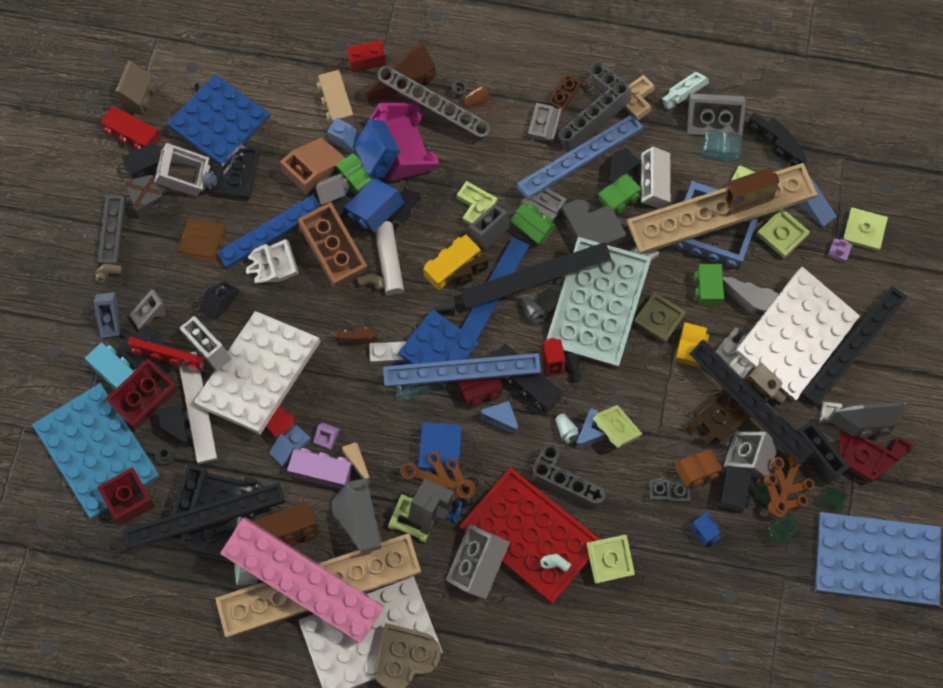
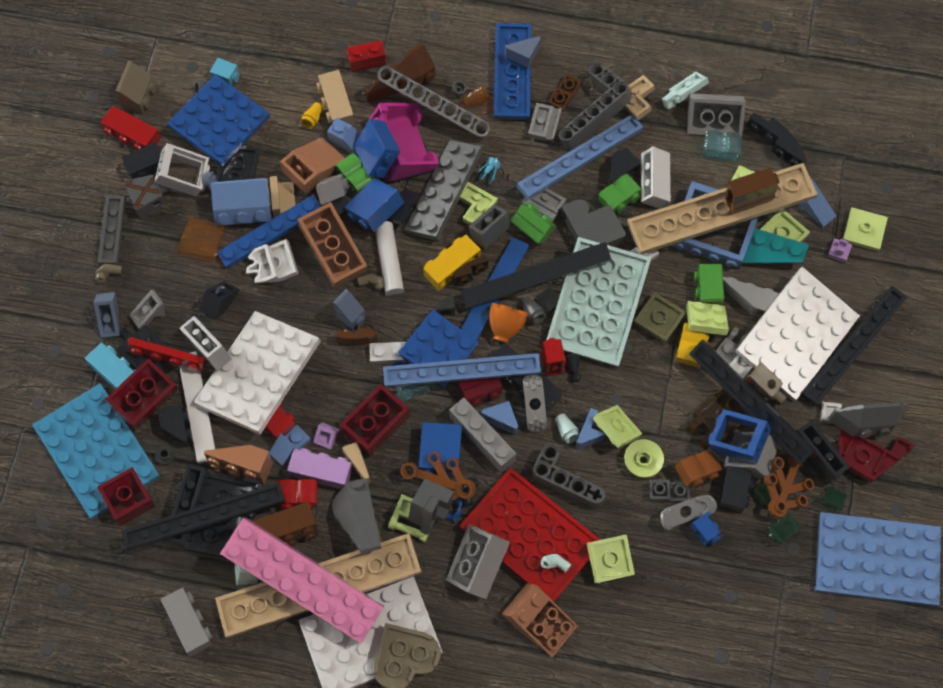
(187, 621): none -> light grey brick
(226, 71): none -> medium azure brick
(241, 201): none -> medium blue slope
(241, 461): none -> nougat slope
(281, 195): none -> tan panel
(299, 492): none -> red brick
(311, 116): none -> yellow cone
(349, 310): none -> sand blue slope
(375, 420): none -> dark red brick
(443, 190): none -> dark grey plate
(482, 435): none -> light grey brick
(492, 165): none -> medium azure piece
(506, 321): none -> orange piece
(511, 78): none -> blue plate
(523, 51): none -> sand blue slope
(534, 389): none -> light grey piece
(539, 619): none -> nougat slope
(644, 449): none -> yellowish green dish
(699, 506): none -> light grey piece
(707, 318): none -> yellowish green plate
(756, 444): none -> blue window
(772, 248): none -> teal wing

